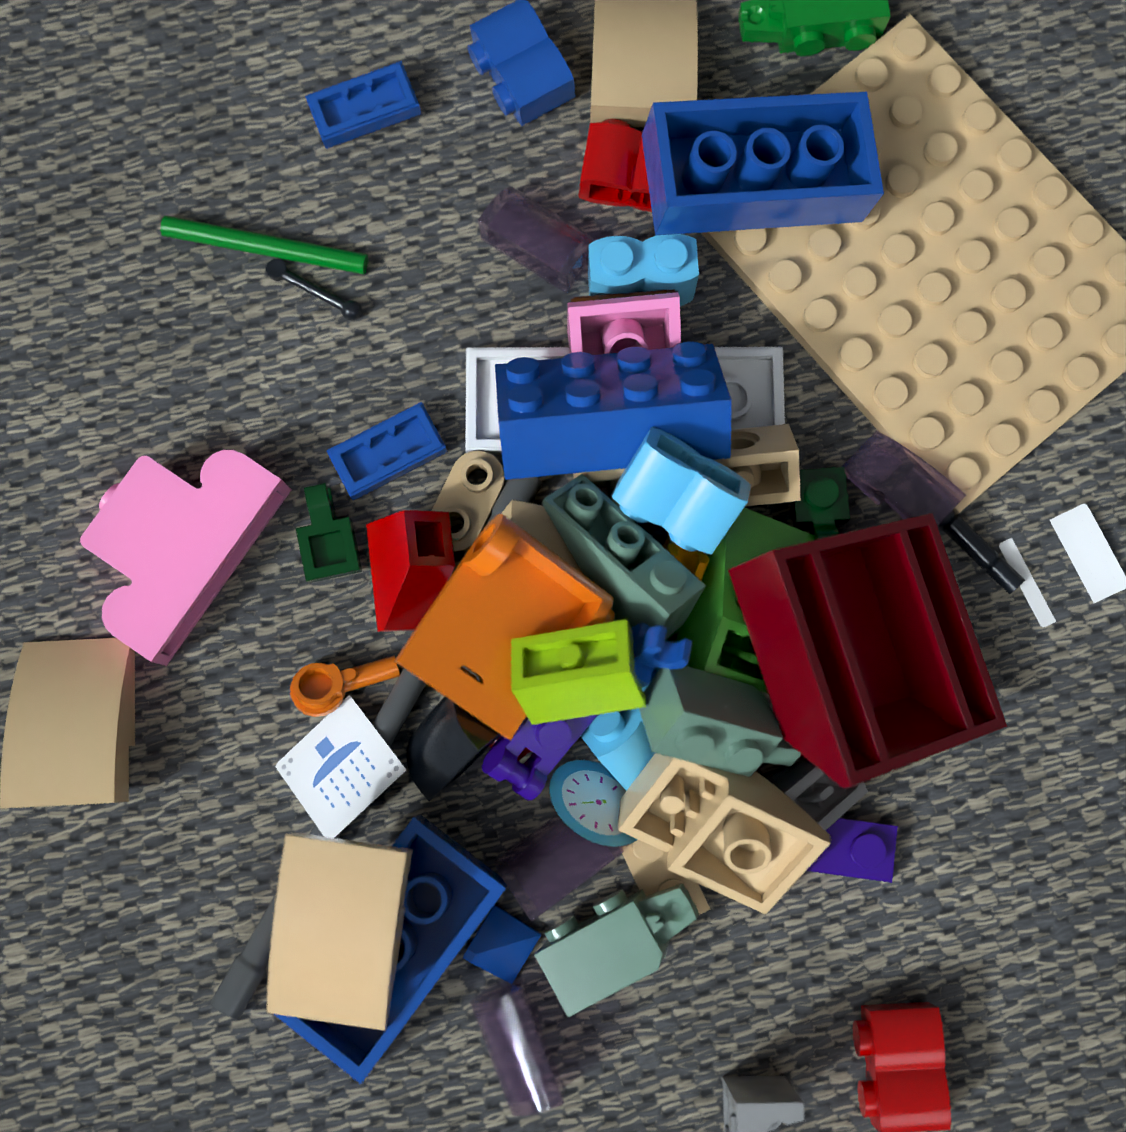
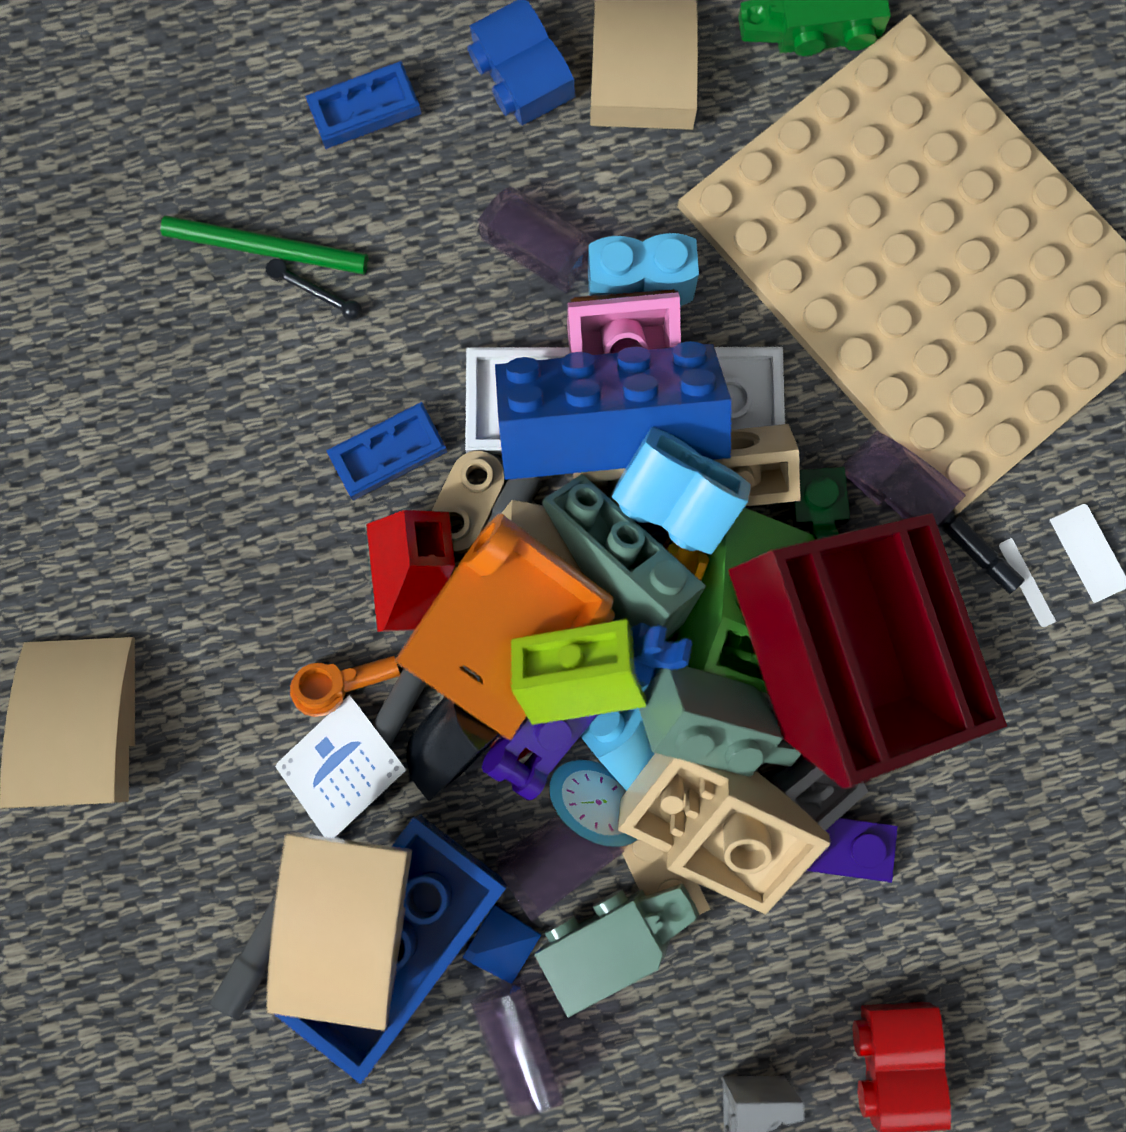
(177, 544): bright pink brick -> none
(329, 543): dark green plate -> none
(615, 166): red brick -> none
(761, 162): blue brick -> none

